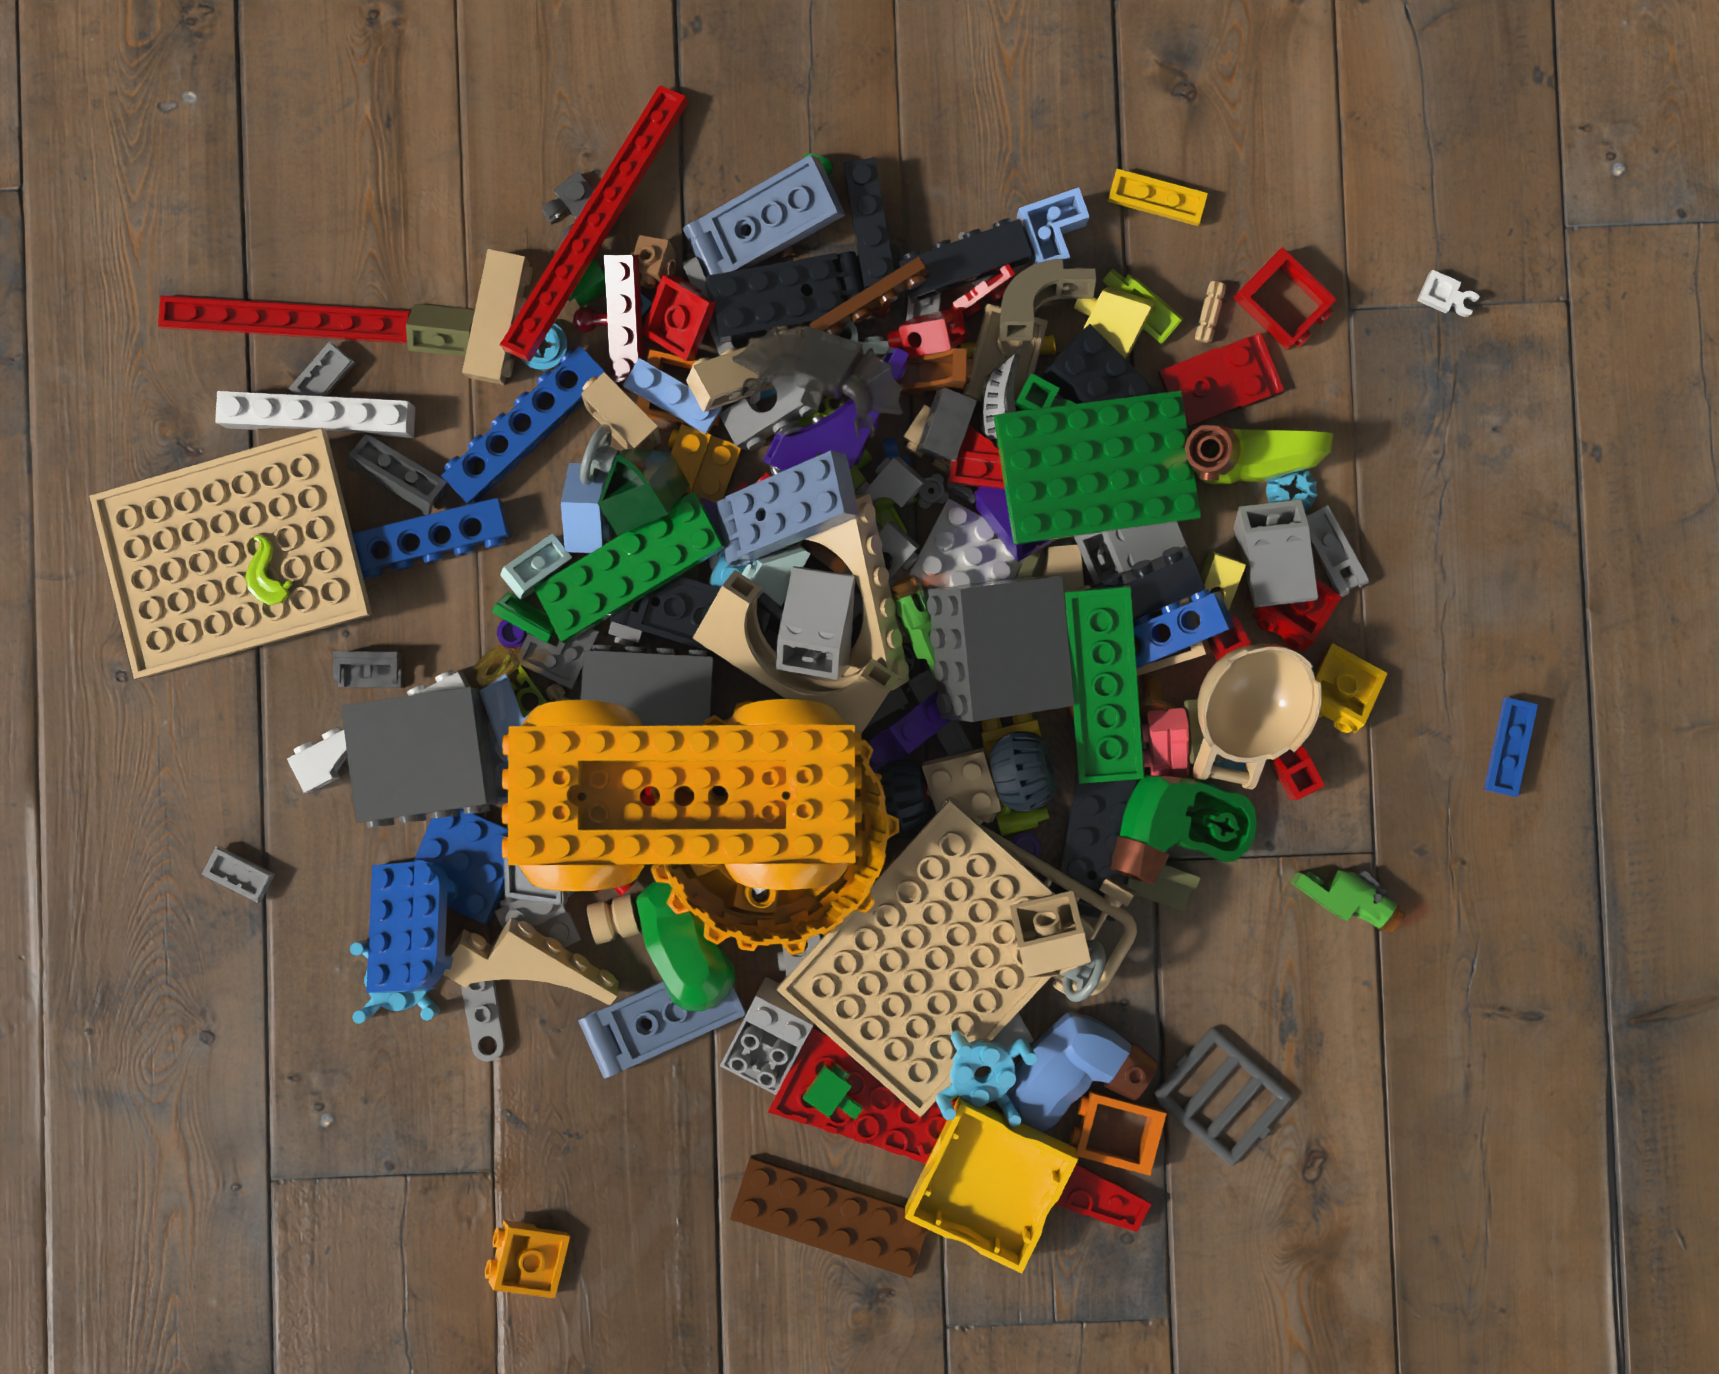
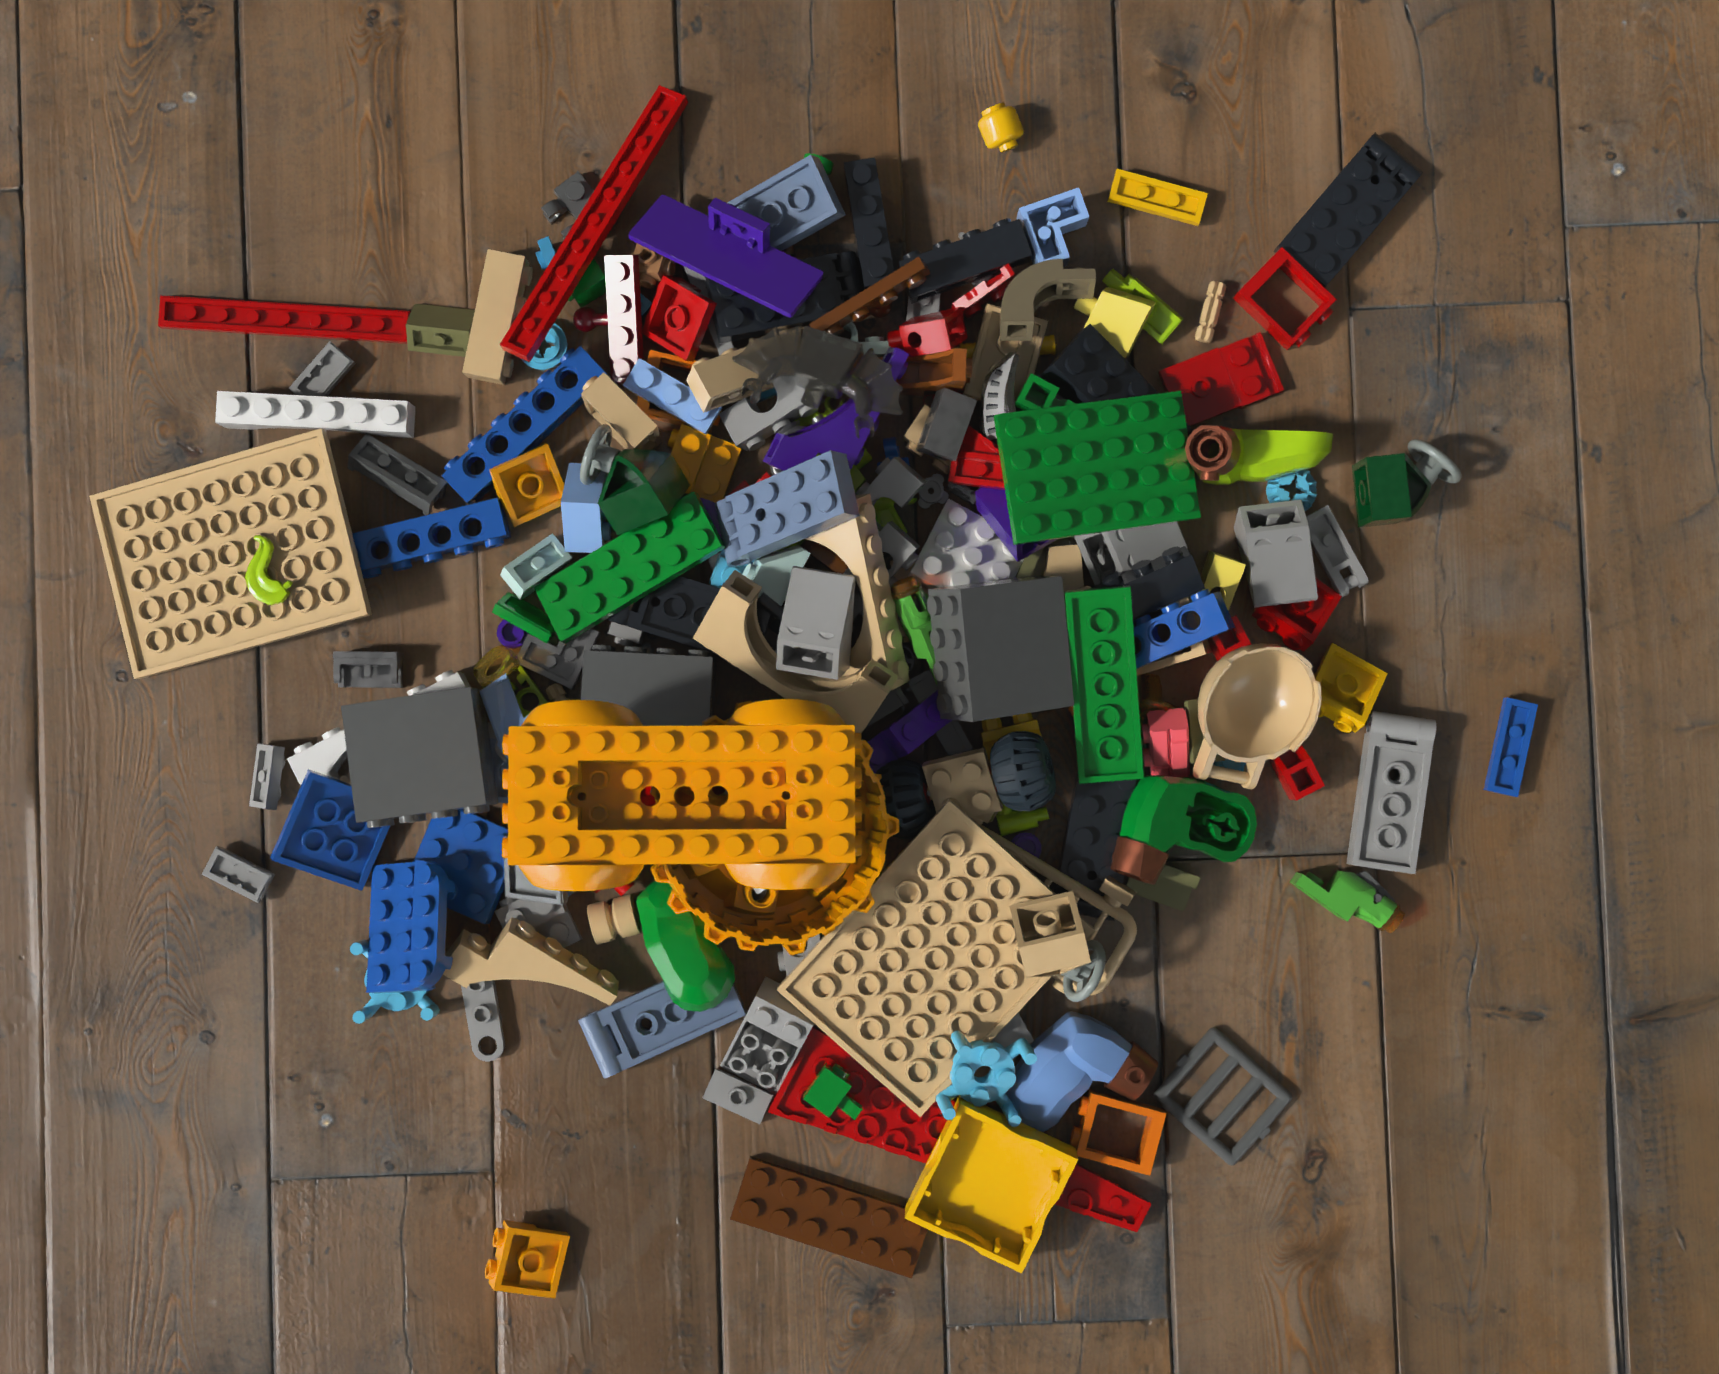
(267, 776): none -> light grey plate
(324, 834): none -> blue plate
(528, 485): none -> light orange slope
(546, 252): none -> dark azure plate
(729, 250): none -> dark purple bracket
(737, 1095): none -> light grey plate
(1000, 127): none -> yellow head
(1350, 209): none -> black hinge
(1386, 810): none -> light grey hinge
(1394, 487): none -> dark green piece
(1442, 293): white plate -> none

